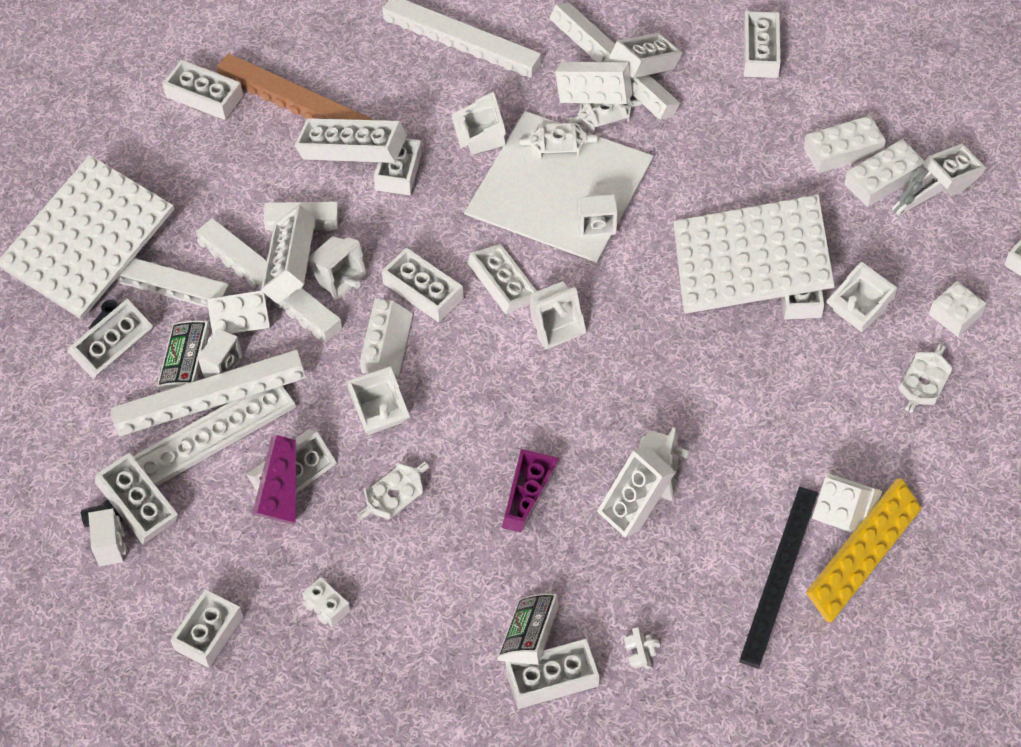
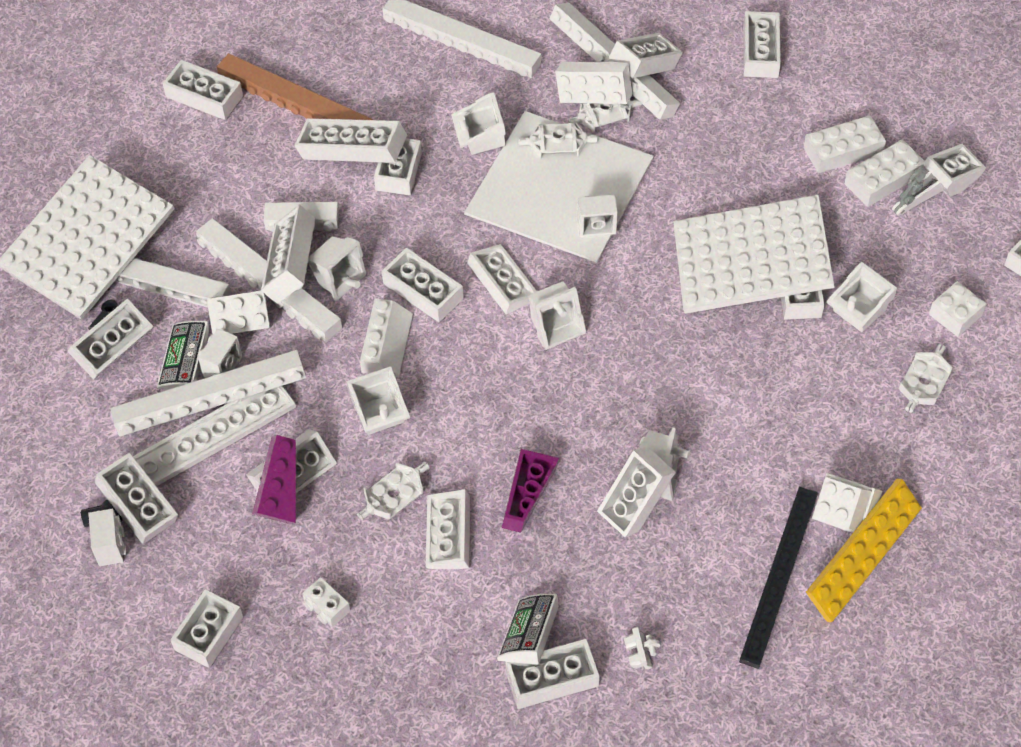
(448, 530): none -> white slope

